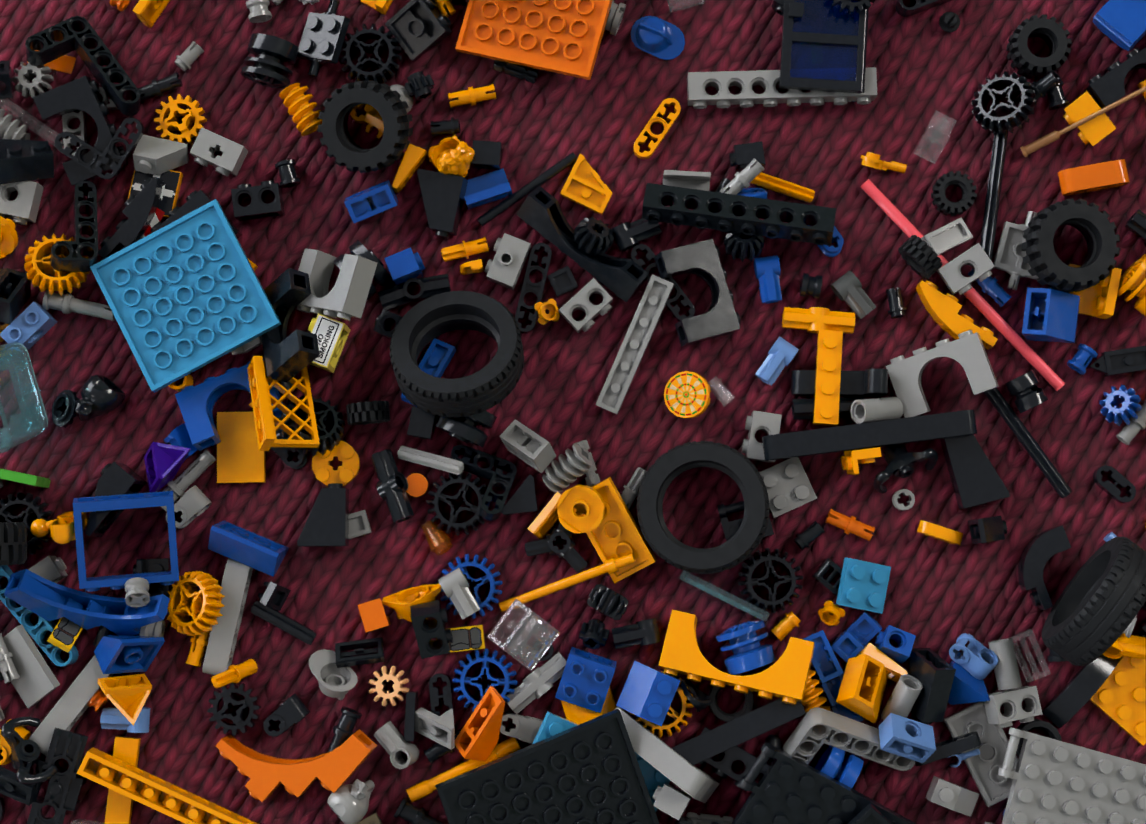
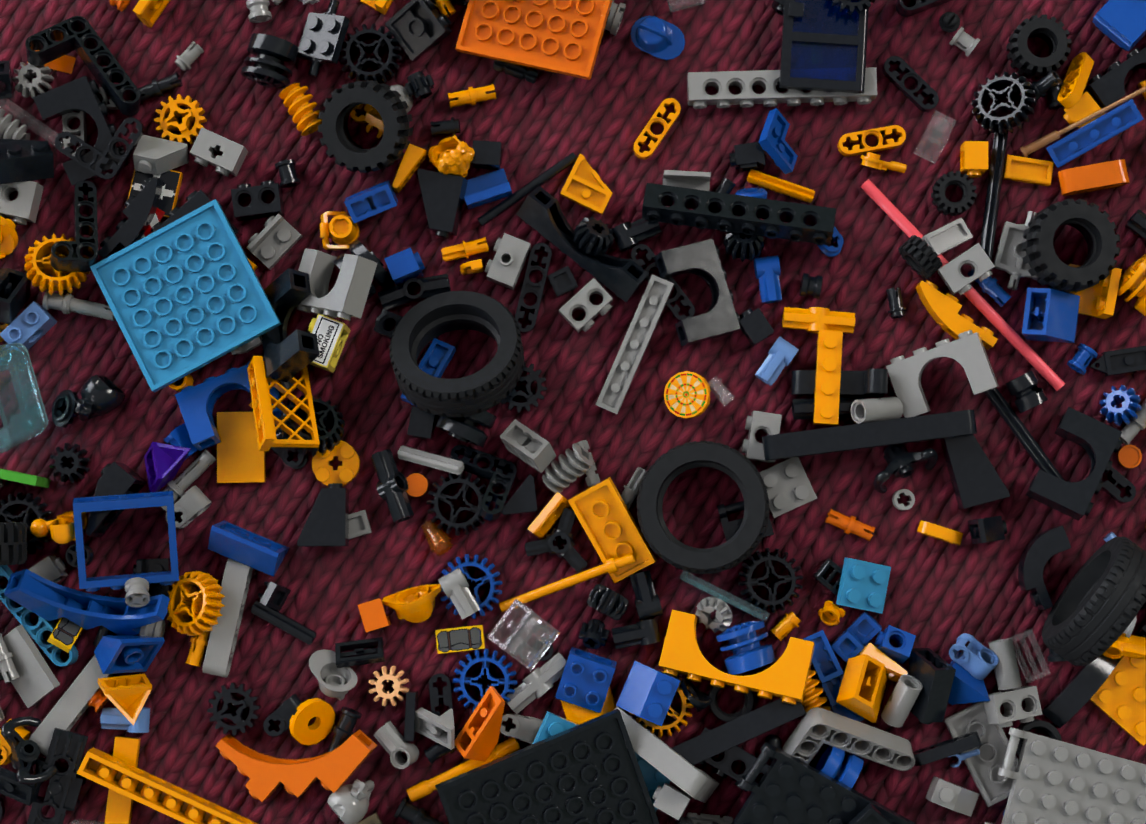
(70, 452): none -> black gear
(71, 555): none -> black wheel
(235, 673): light orange axle -> none
(273, 241): none -> light grey bracket
(319, 729): none -> light orange tile
(340, 230): none -> light orange piece
(368, 412): black tyre -> none
(429, 629): black brick -> none
(531, 399): none -> black gear
(553, 311): light orange plate -> none
(567, 511): light orange plate -> none
(646, 600): none -> black piece
(723, 614): none -> light grey gear
(743, 178): light grey pin -> none
(755, 326): none -> black brick
(774, 143): none -> blue plate
(810, 534): black pin -> none
(849, 289): dark grey piece -> none
(855, 457): light orange bracket -> none
(889, 143): none -> light orange beam
(893, 77): none -> black beam
(907, 738): medium blue brick -> none
(964, 41): none -> light grey bush
(974, 158): none -> light orange brick
(1028, 170): none -> light orange tile
(1075, 80): none -> light orange beam
(1094, 133): none -> blue tile
(1099, 442): none -> black arch
(1129, 456): none -> orange piece

